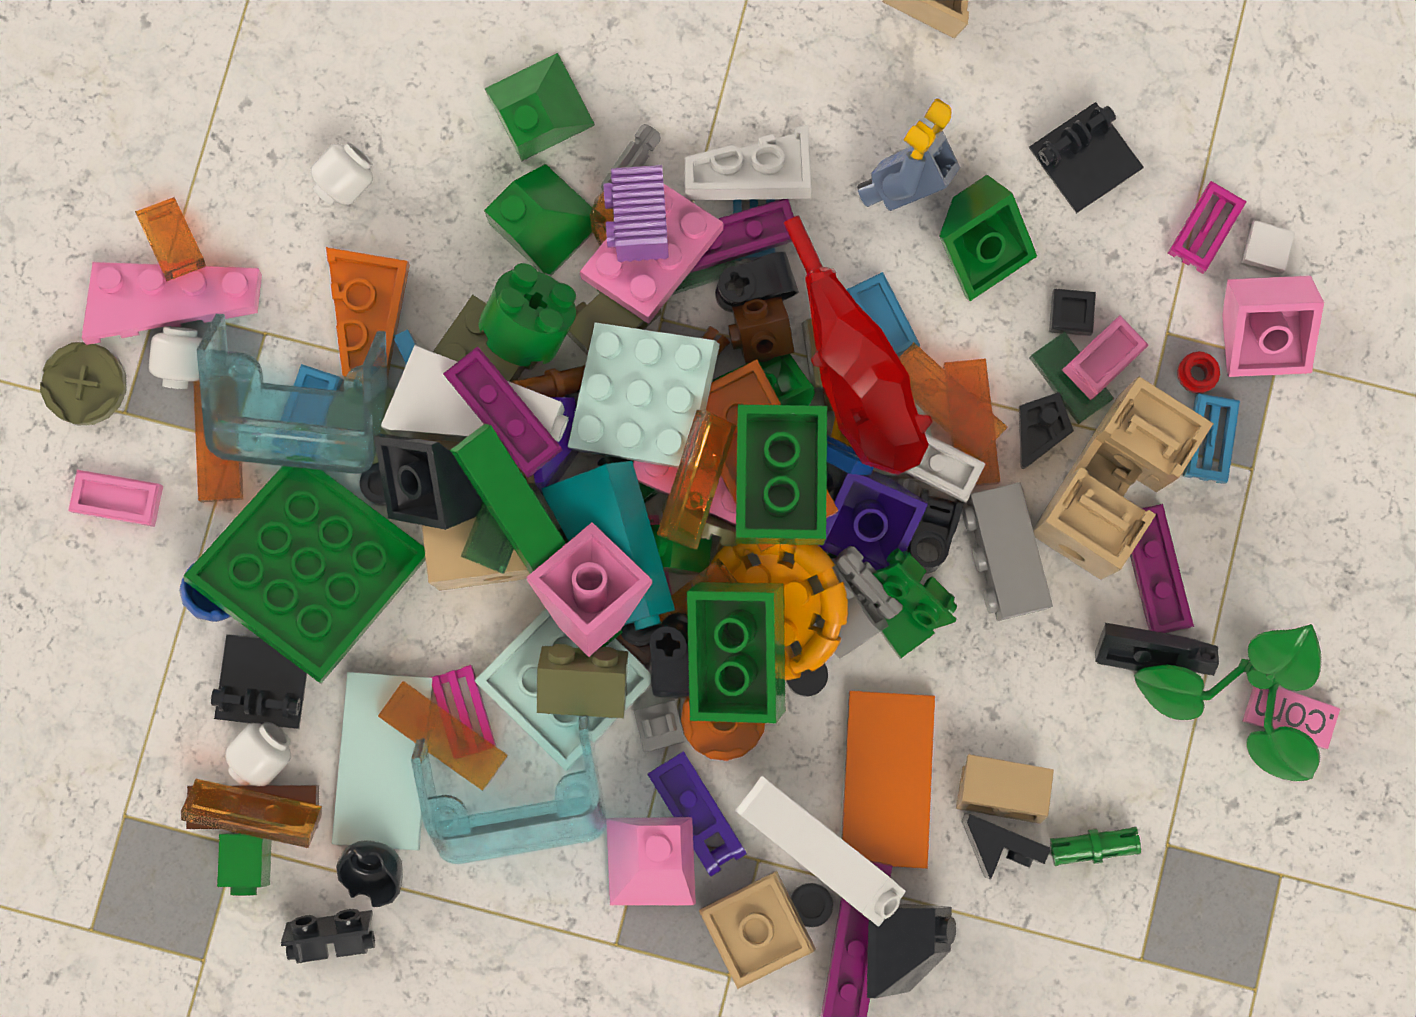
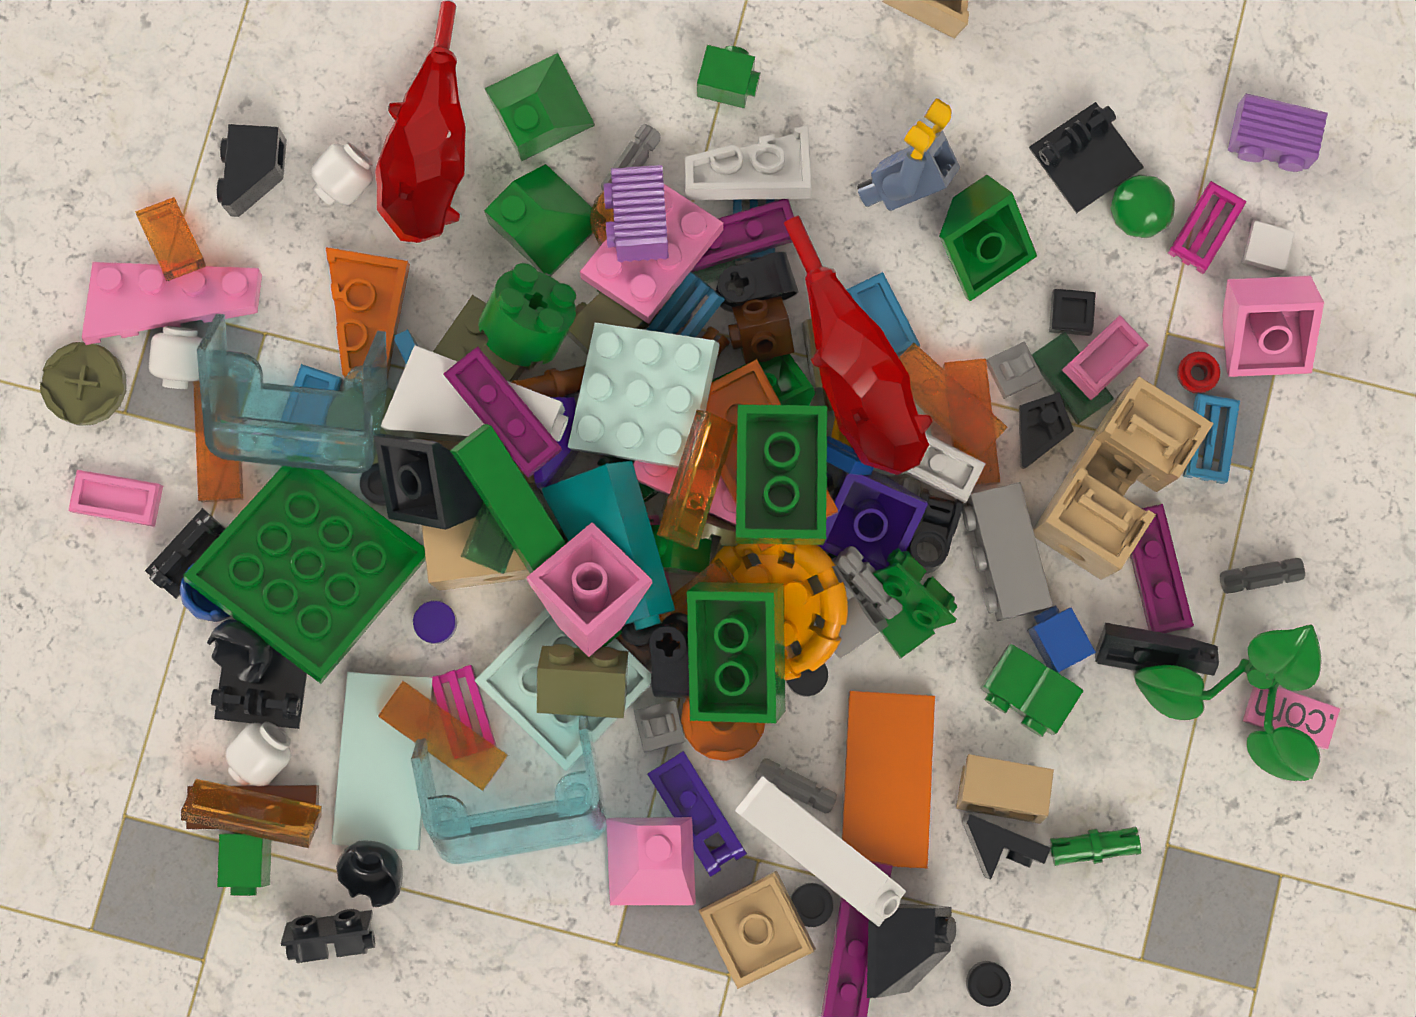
(183, 551): none -> black hinge
(240, 651): none -> black hair
(252, 165): none -> black slope
(418, 161): none -> red piece
(435, 622): none -> dark purple tile
(682, 304): none -> dark azure tile
(727, 76): none -> green brick
(797, 786): none -> light grey axle
(988, 983): none -> black tile
(1014, 370): none -> light grey tile
(1031, 691): none -> green brick
(1060, 638): none -> blue brick
(1143, 206): none -> green hair
(1262, 575): none -> dark grey axle
(1277, 133): none -> medium lavender brick

